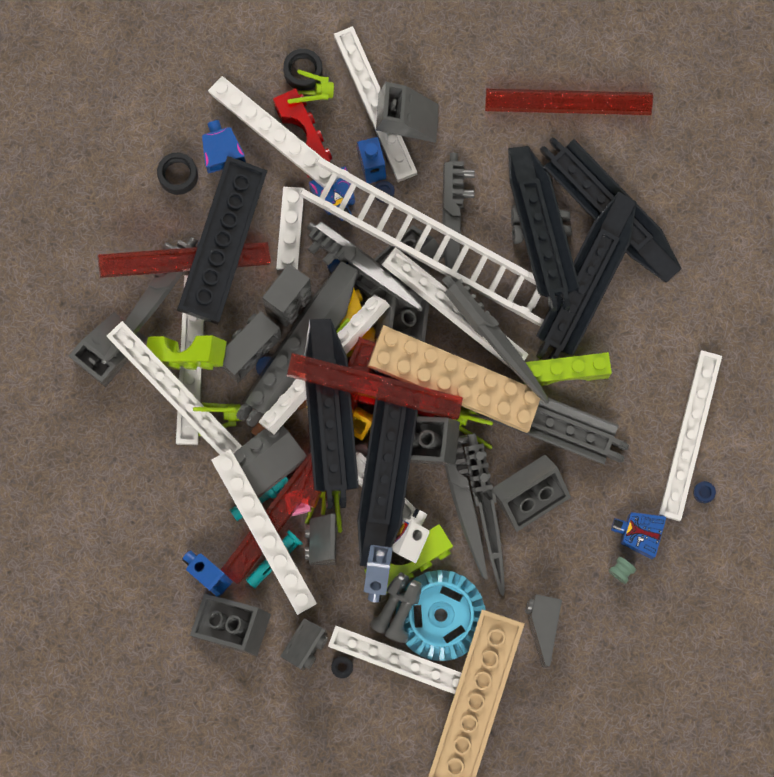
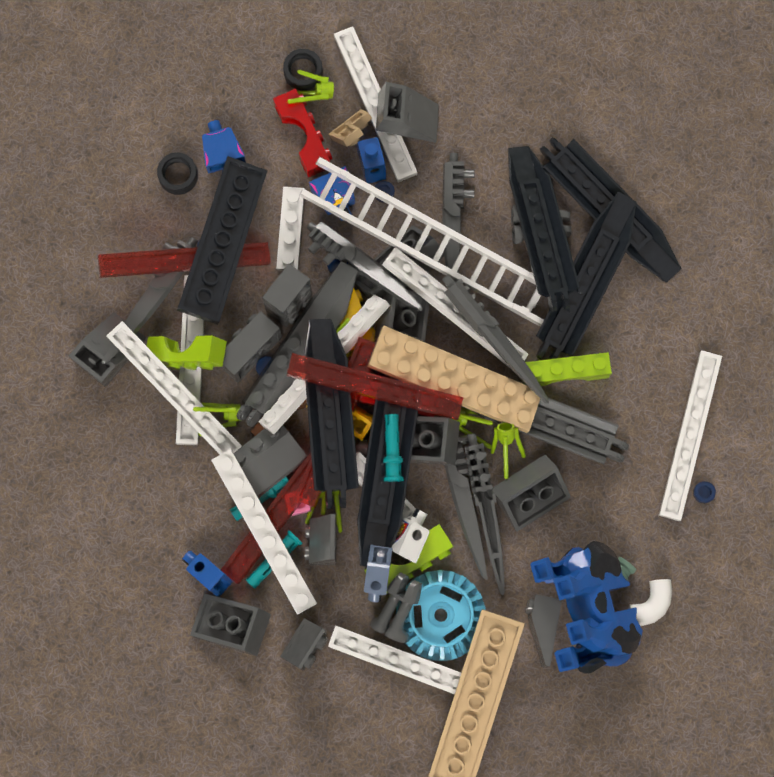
(270, 130): white plate -> none
(334, 667): black plate -> none
(350, 130): none -> tan plate
(392, 459): none -> teal pin
(506, 434): none -> lime plant
(569, 101): clear red plate -> none
(585, 582): none -> blue animal
(640, 532): blue torso -> none
(657, 603): none -> white cylinder

